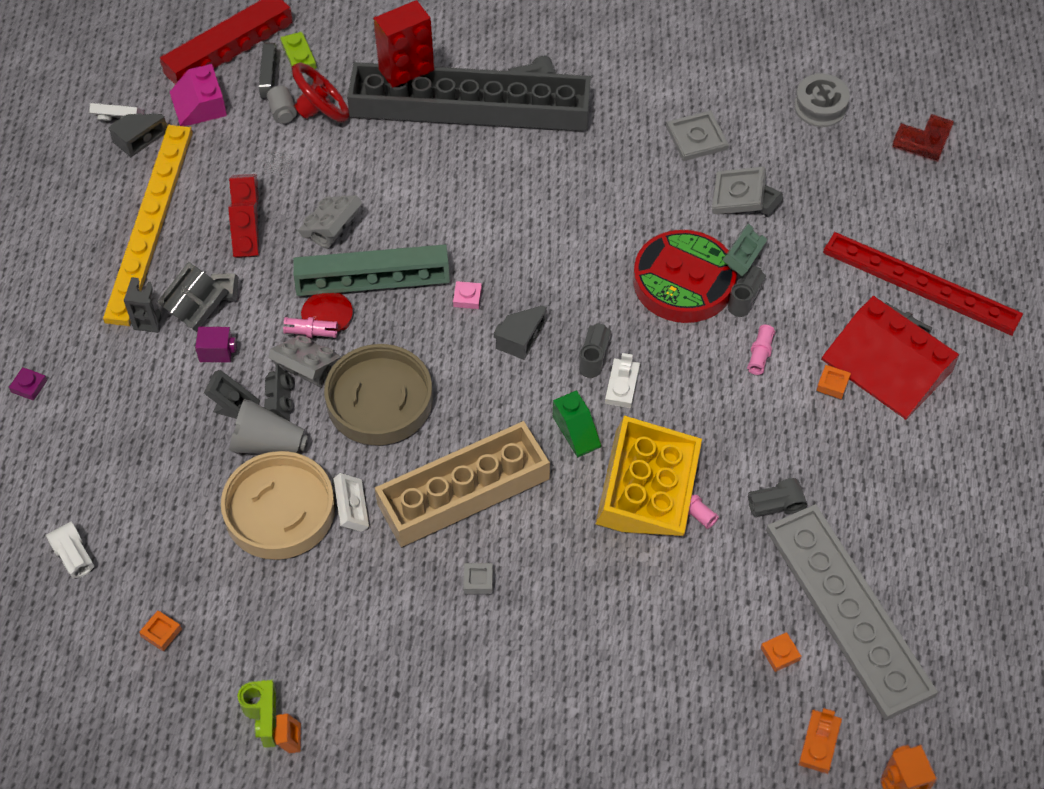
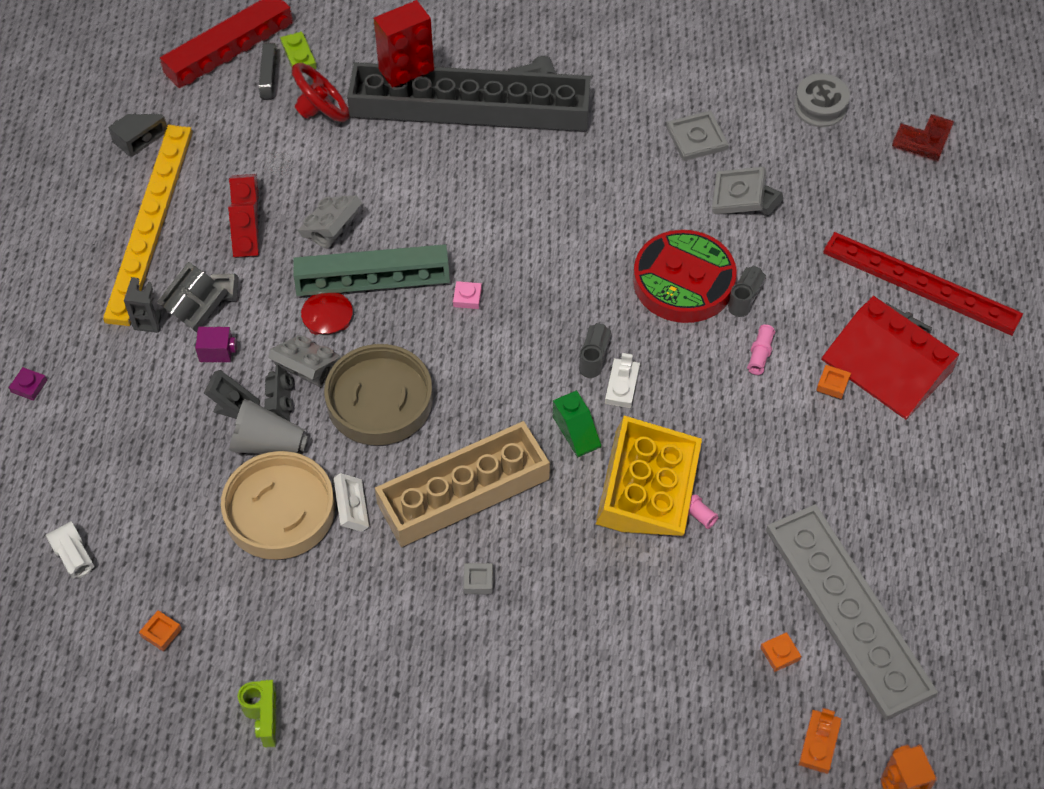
(106, 112): white plate -> none
(198, 97): dark pink slope -> none
(281, 104): light grey brick -> none
(288, 733): orange plate -> none
(310, 327): bright pink pin -> none
(520, 331): dark grey slope -> none
(744, 250): sand green plate -> none
(784, 497): dark grey piece -> none

